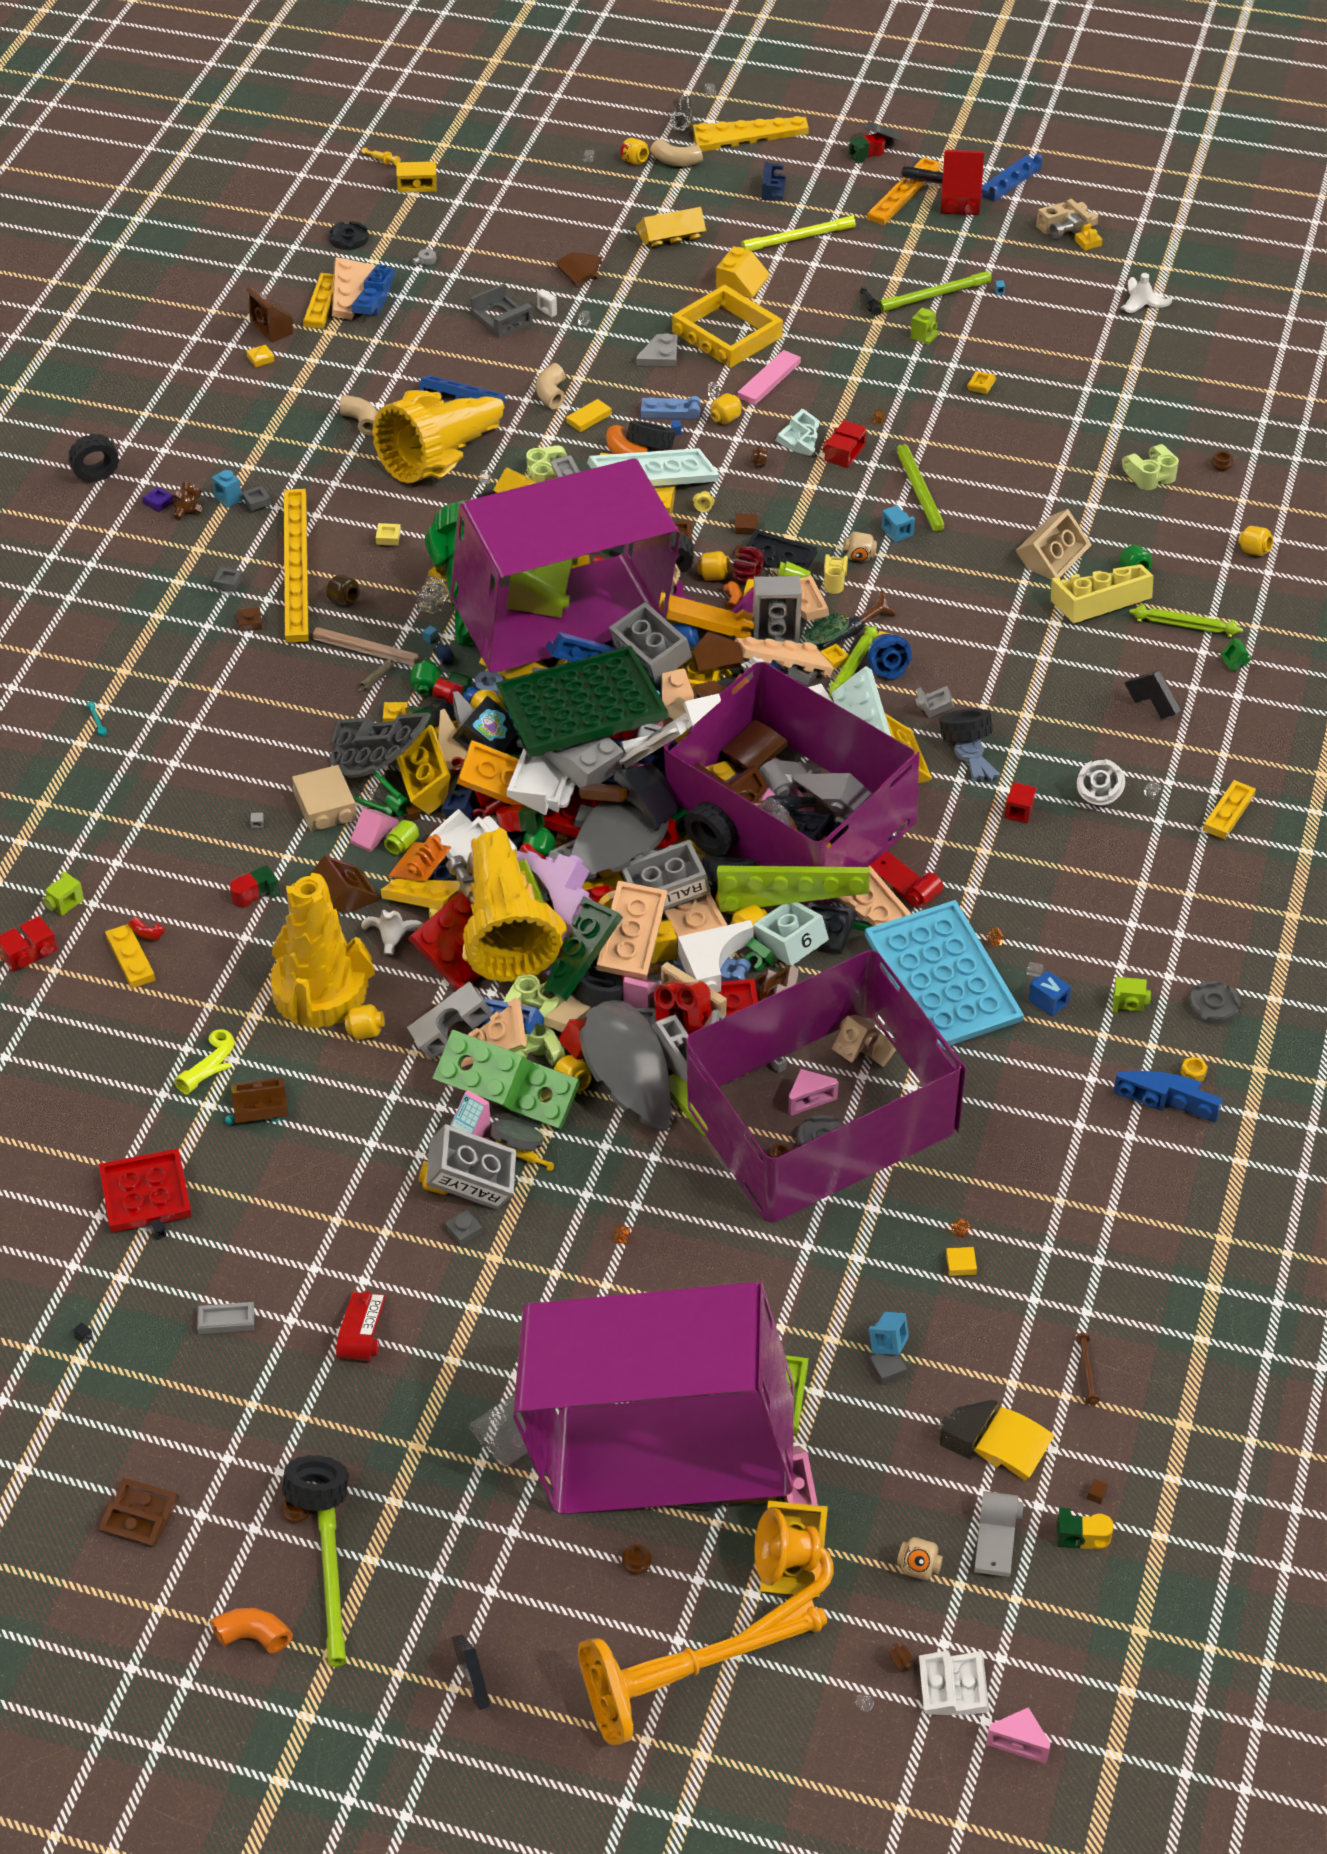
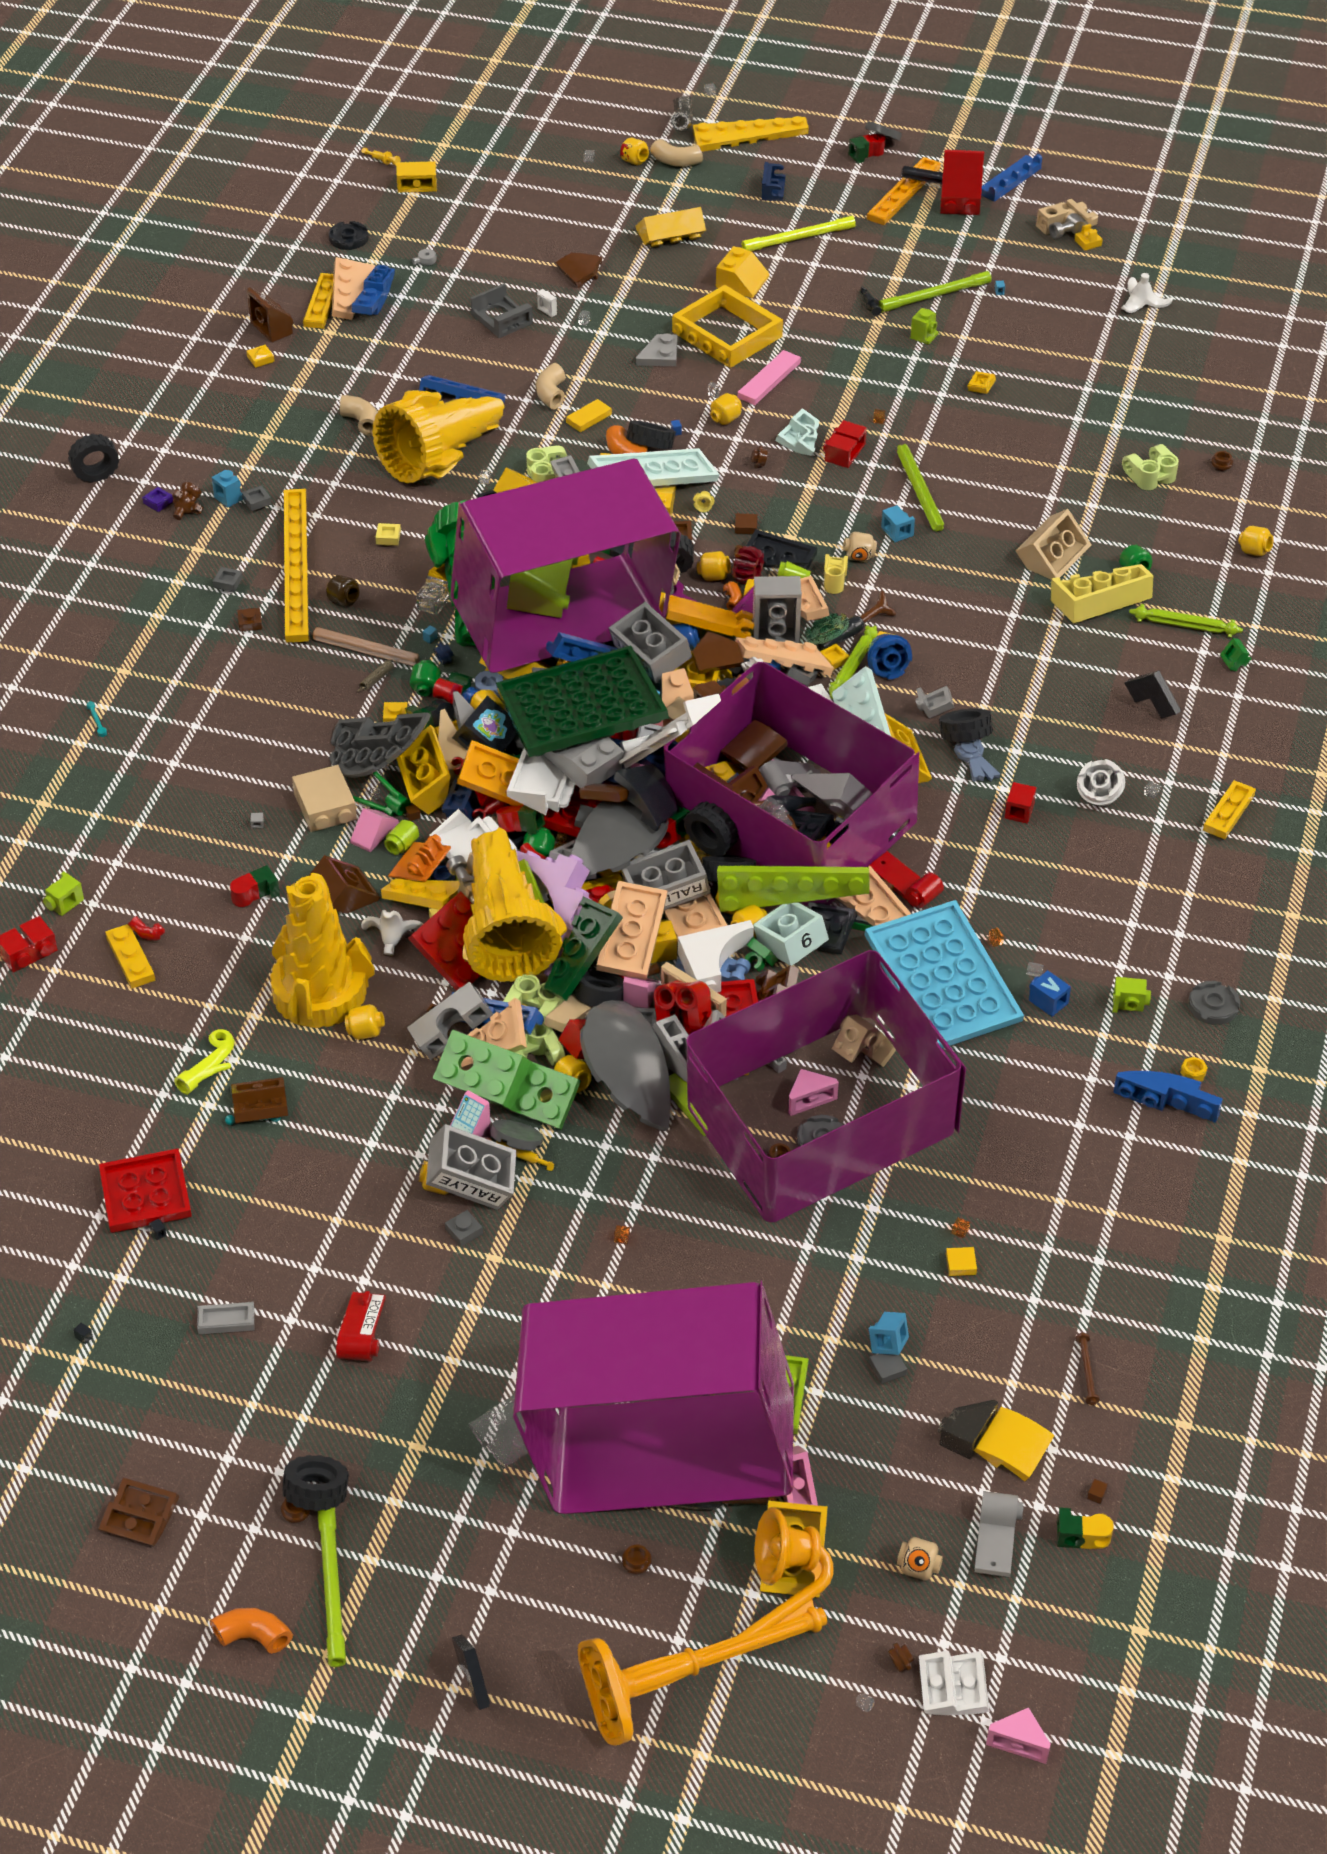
(671, 408): medium blue plate -> none

